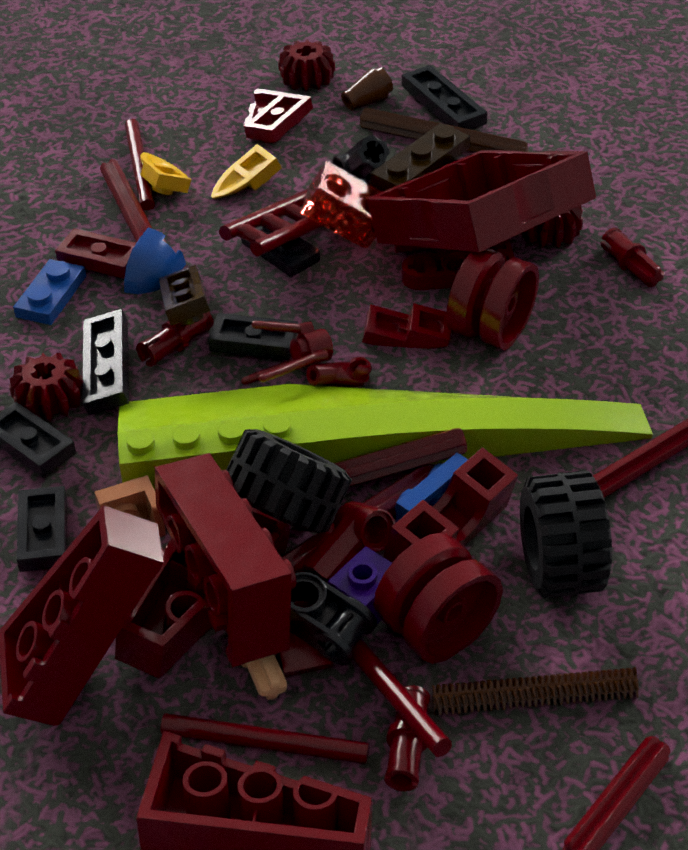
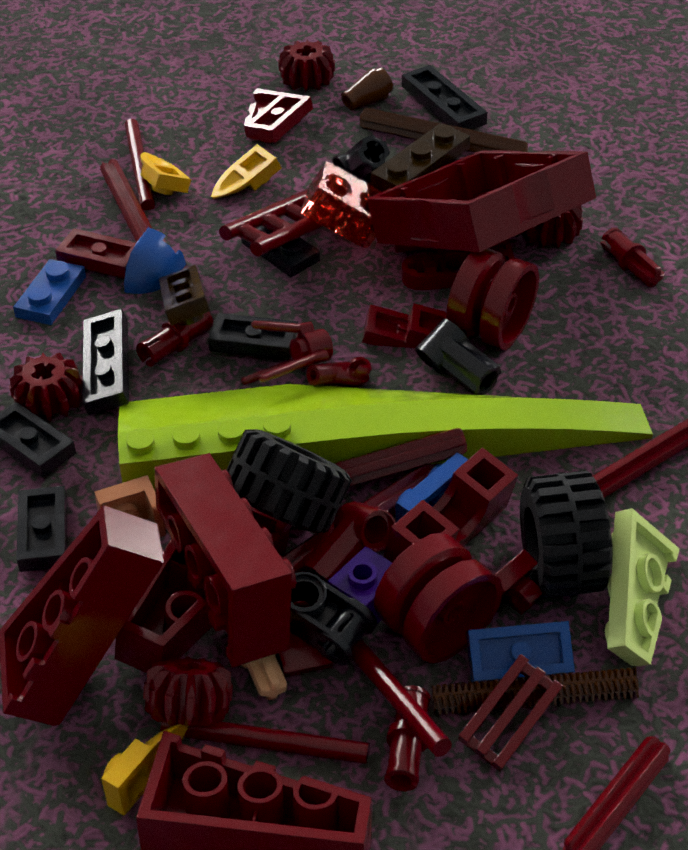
(128, 772): none -> yellow plate
(187, 691): none -> dark red gear
(451, 352): none -> black piece
(496, 649): none -> blue plate
(517, 588): none -> dark red tile
(536, 677): none -> dark red tile
(635, 587): none -> yellowish green wing

